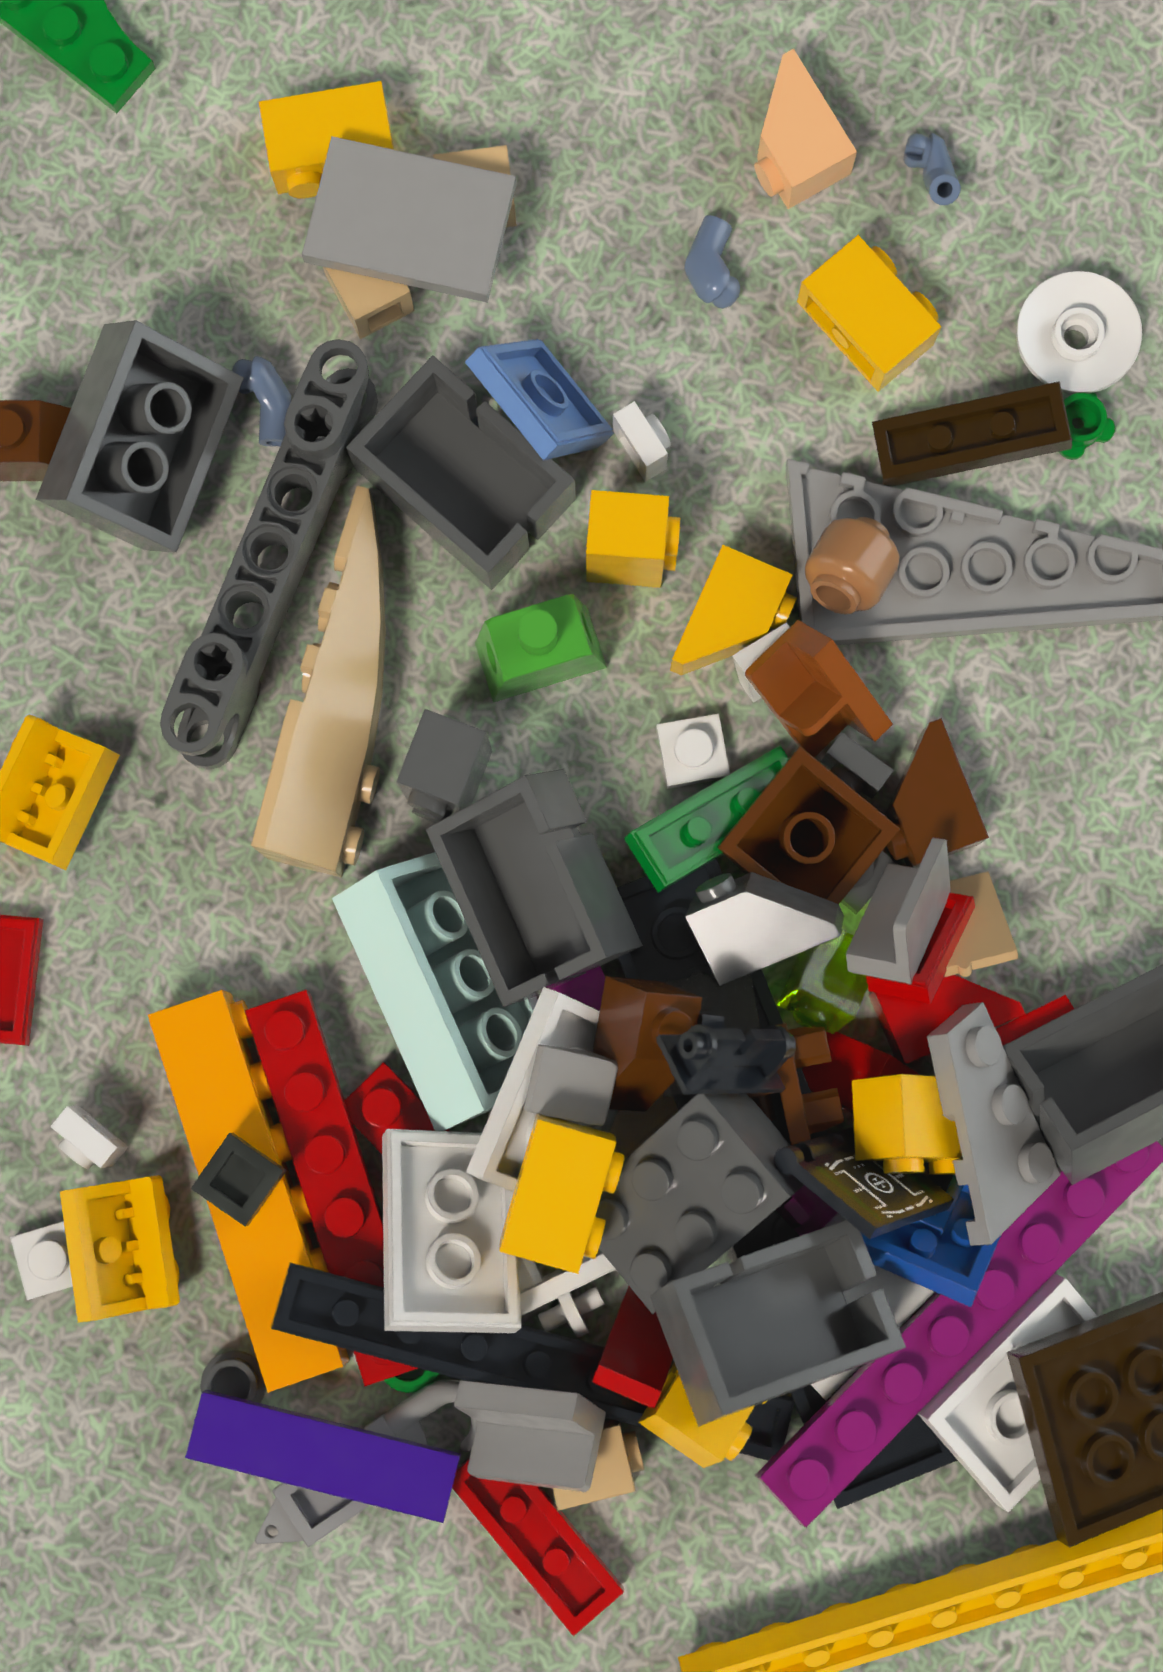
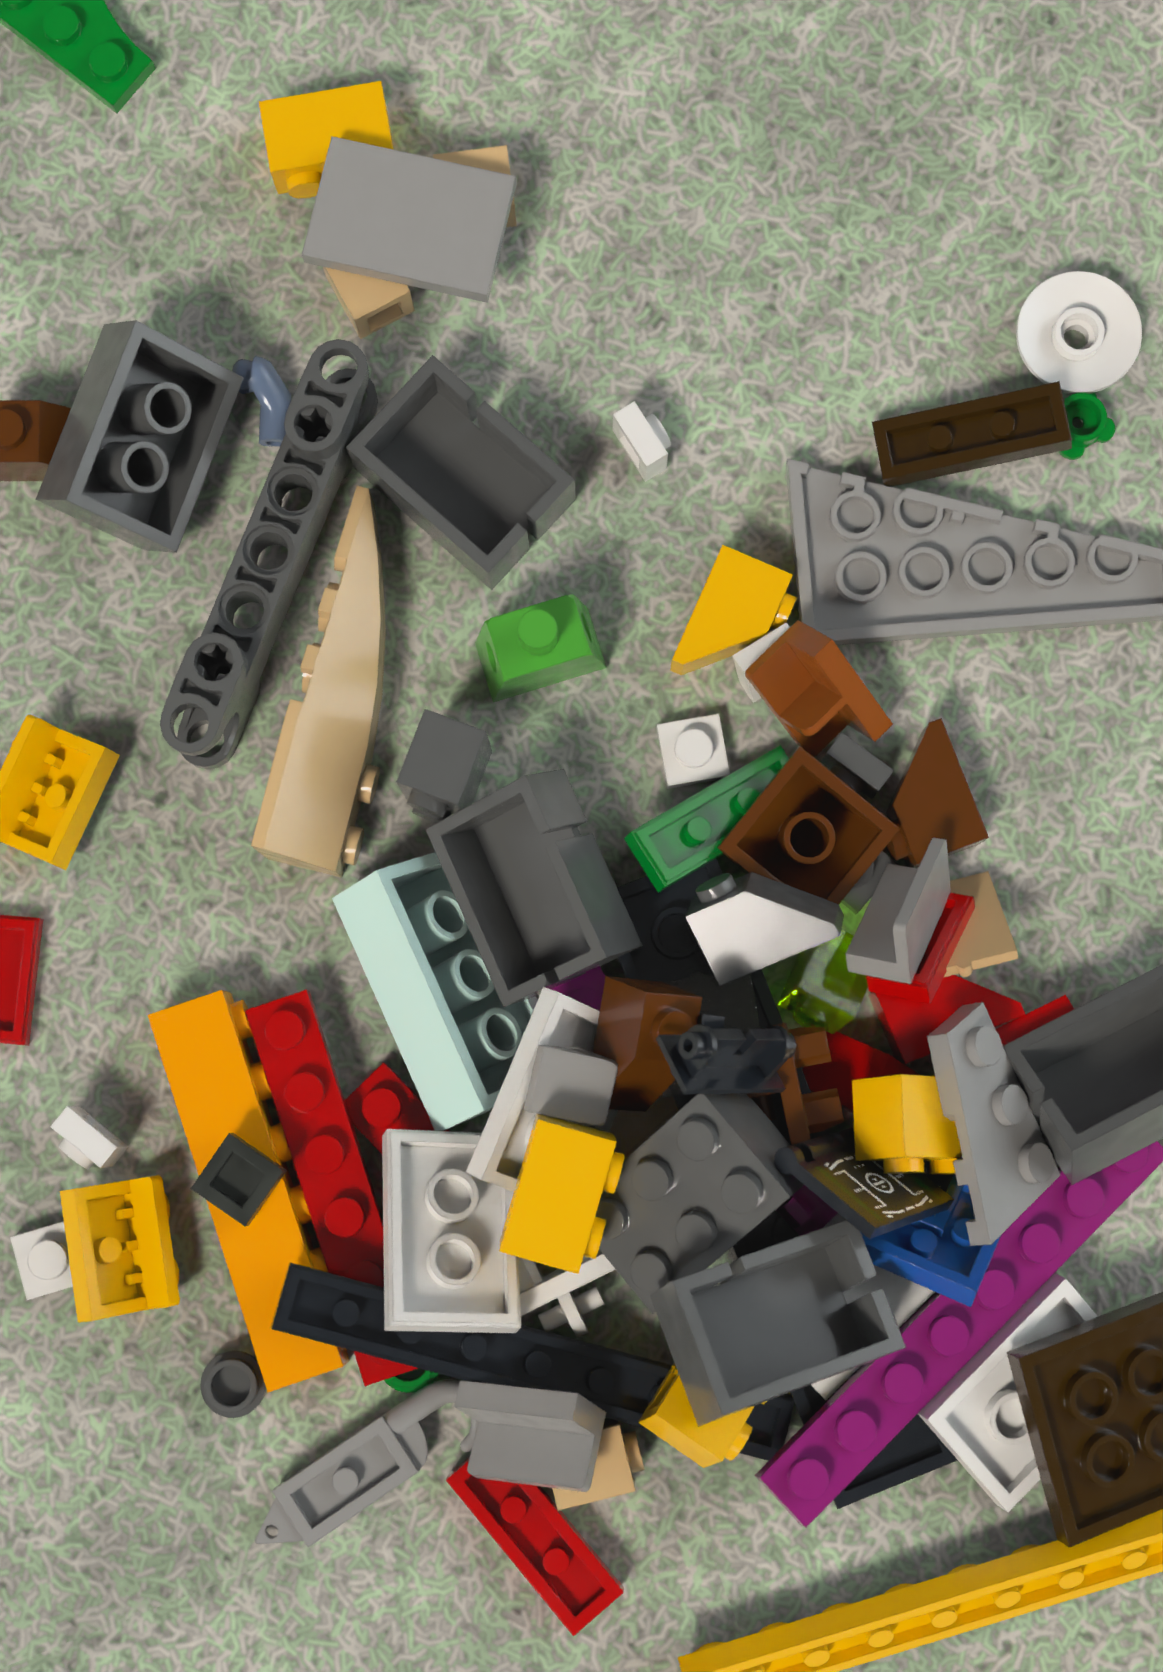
(323, 1455): dark purple tile -> none
(540, 398): medium blue tile -> none
(630, 539): yellow brick -> none
(635, 1354): red tile -> none
(707, 269): sand blue arm -> none
(801, 138): light nougat slope -> none
(851, 565): medium nougat head -> none
(869, 312): yellow brick -> none
(937, 167): sand blue arm -> none

